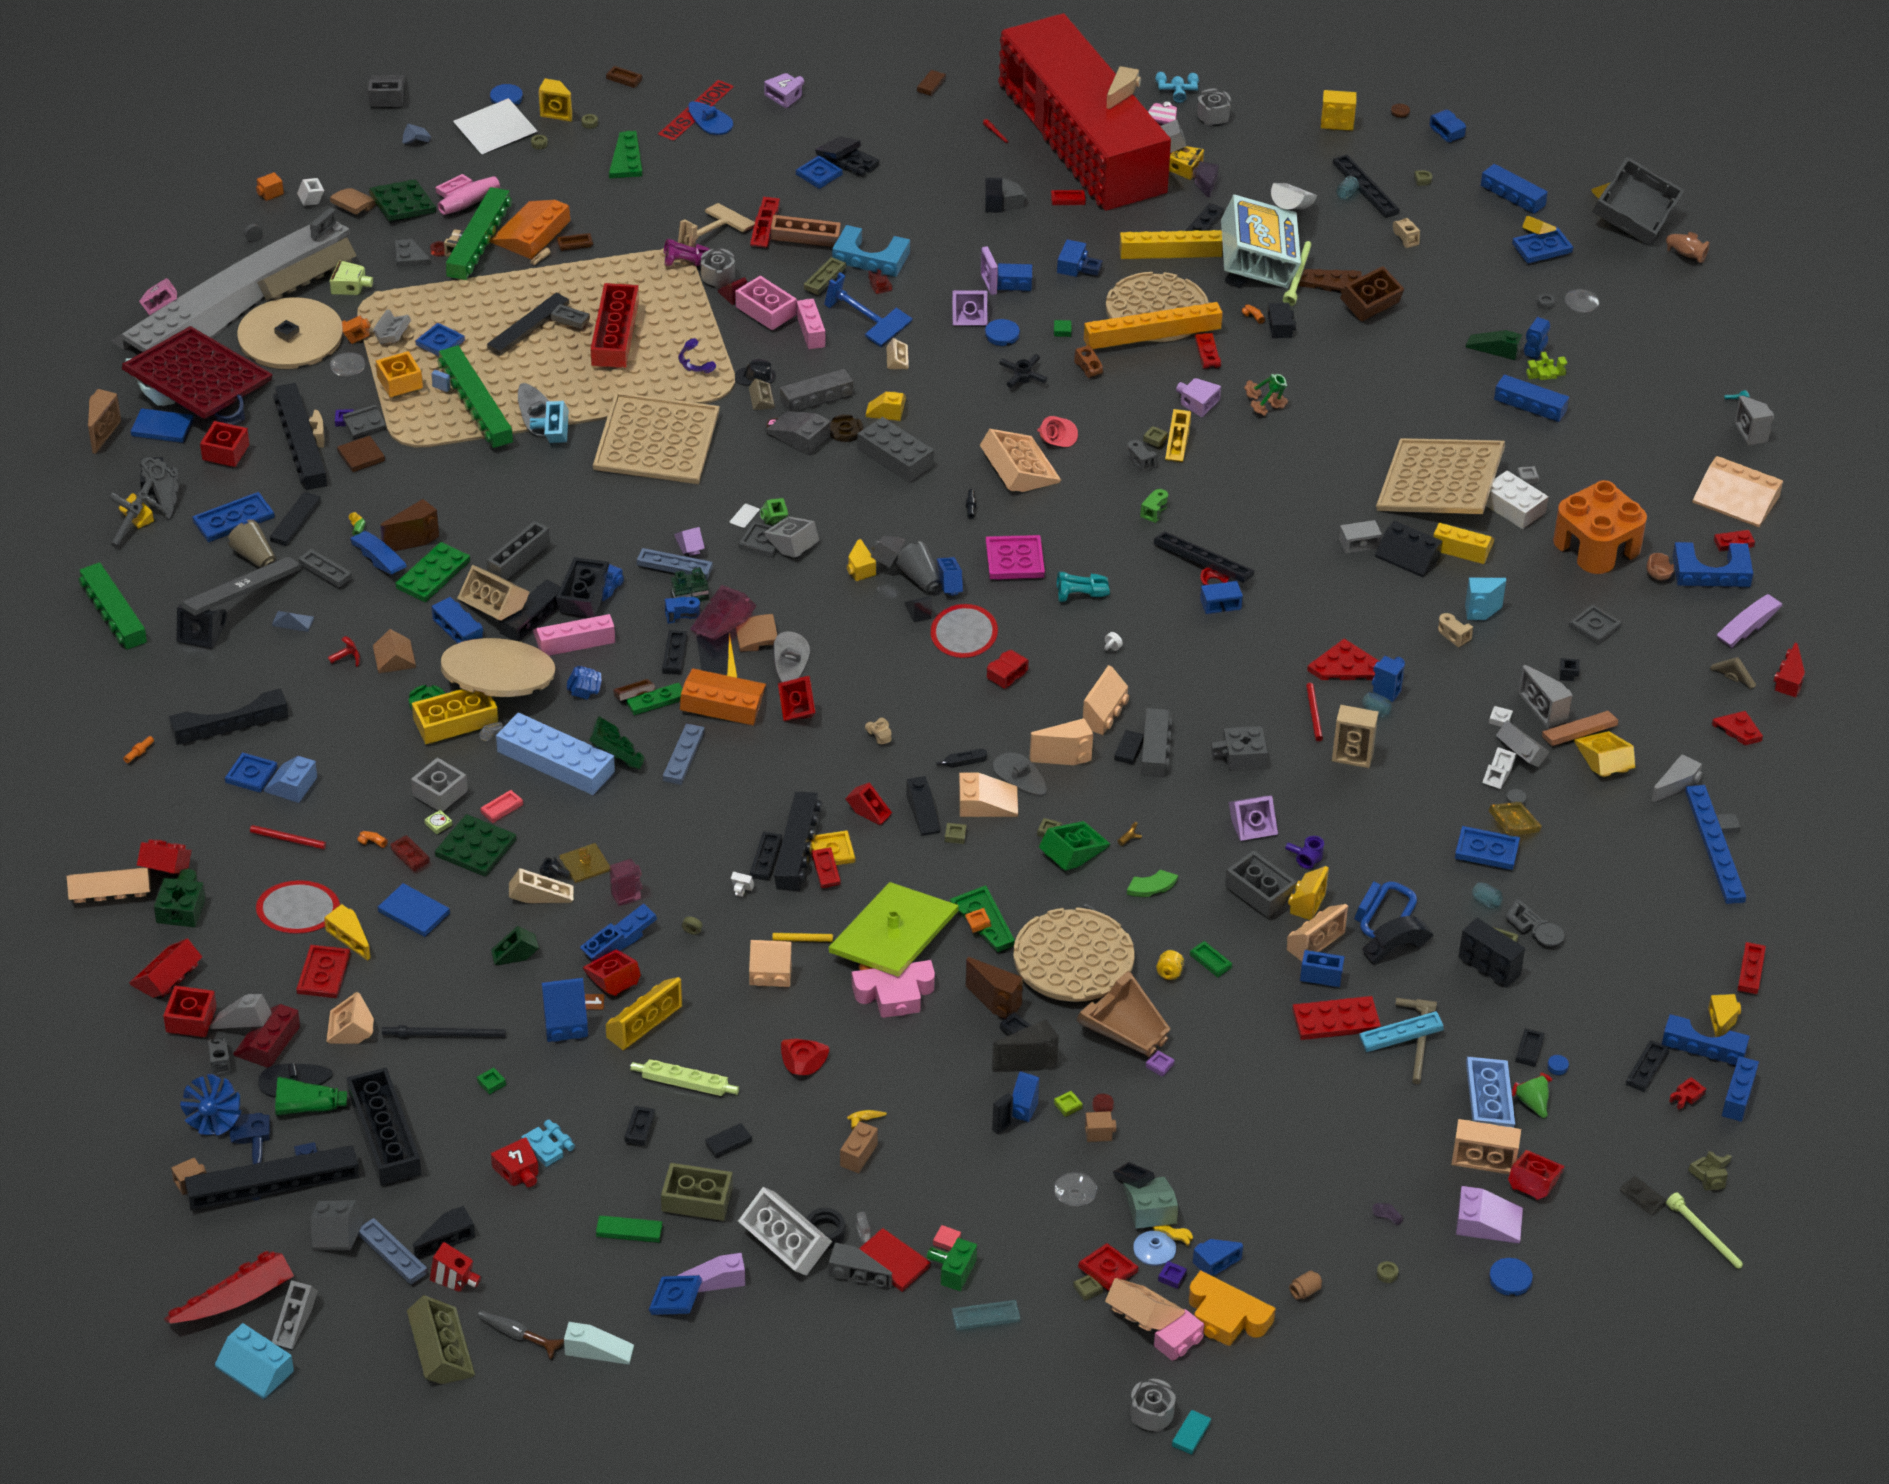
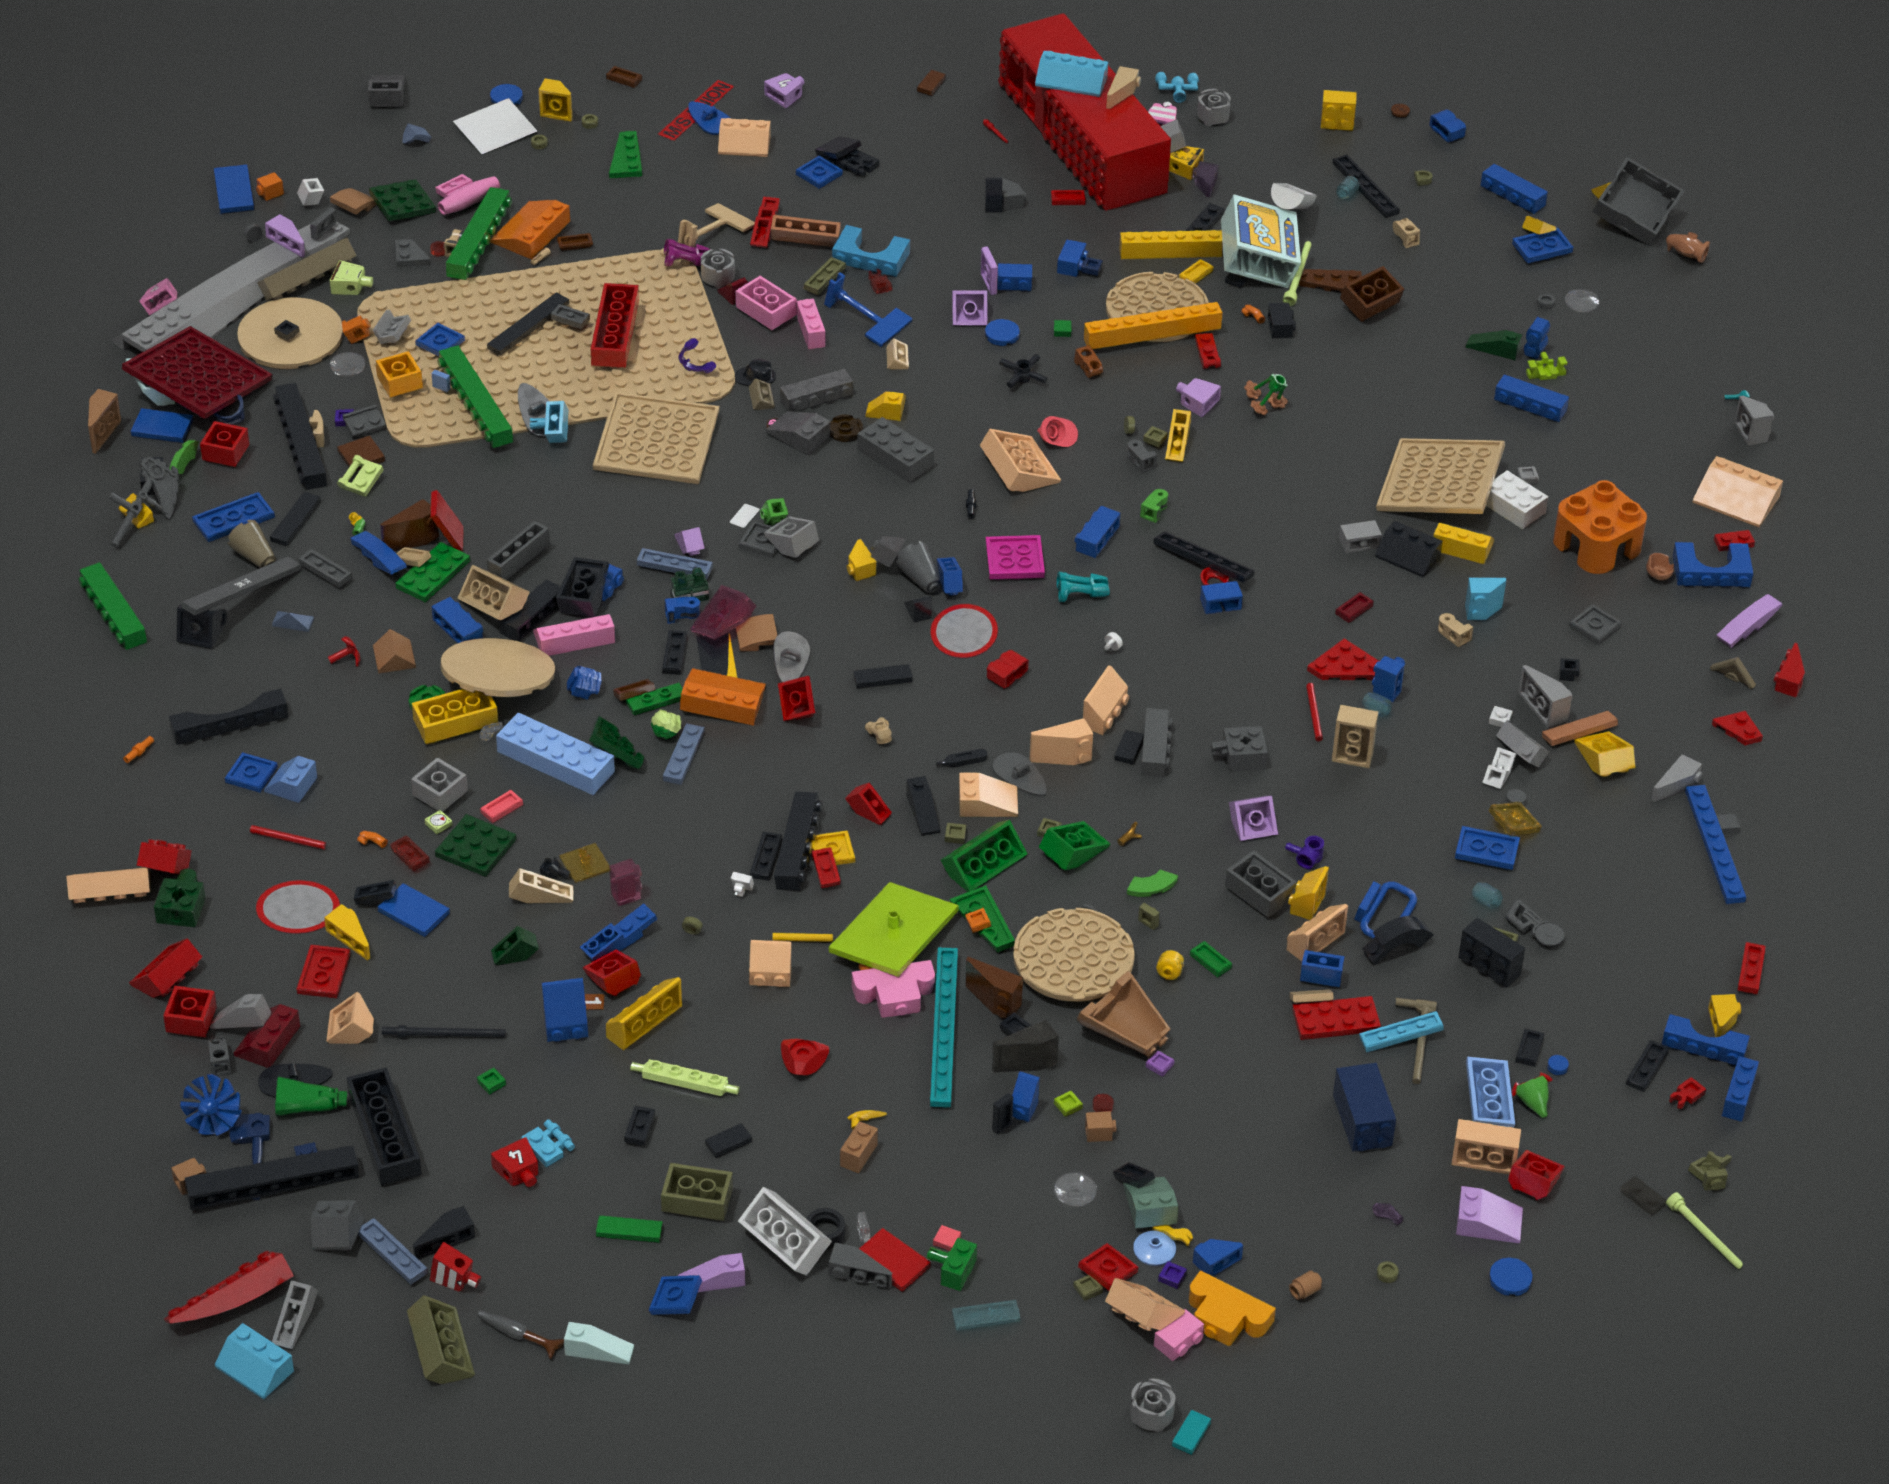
(184, 455): none -> bright green tile
(233, 189): none -> blue tile
(285, 234): none -> lavender slope
(365, 478): none -> yellowish green plate
(375, 892): none -> black plate
(414, 556): none -> tan tile
(446, 520): none -> red tile
(665, 724): none -> yellowish green piece
(744, 137): none -> light nougat slope
(882, 676): none -> black tile
(944, 1027): none -> teal plate
(984, 856): none -> green slope
(1072, 73): none -> medium azure slope
(1097, 531): none -> blue brick
(1129, 424): none -> olive tile
(1148, 916): none -> olive plate
(1197, 271): none -> yellow tile
(1311, 996): none -> tan tile
(1354, 607): none -> dark red tile
(1364, 1107): none -> dark blue brick

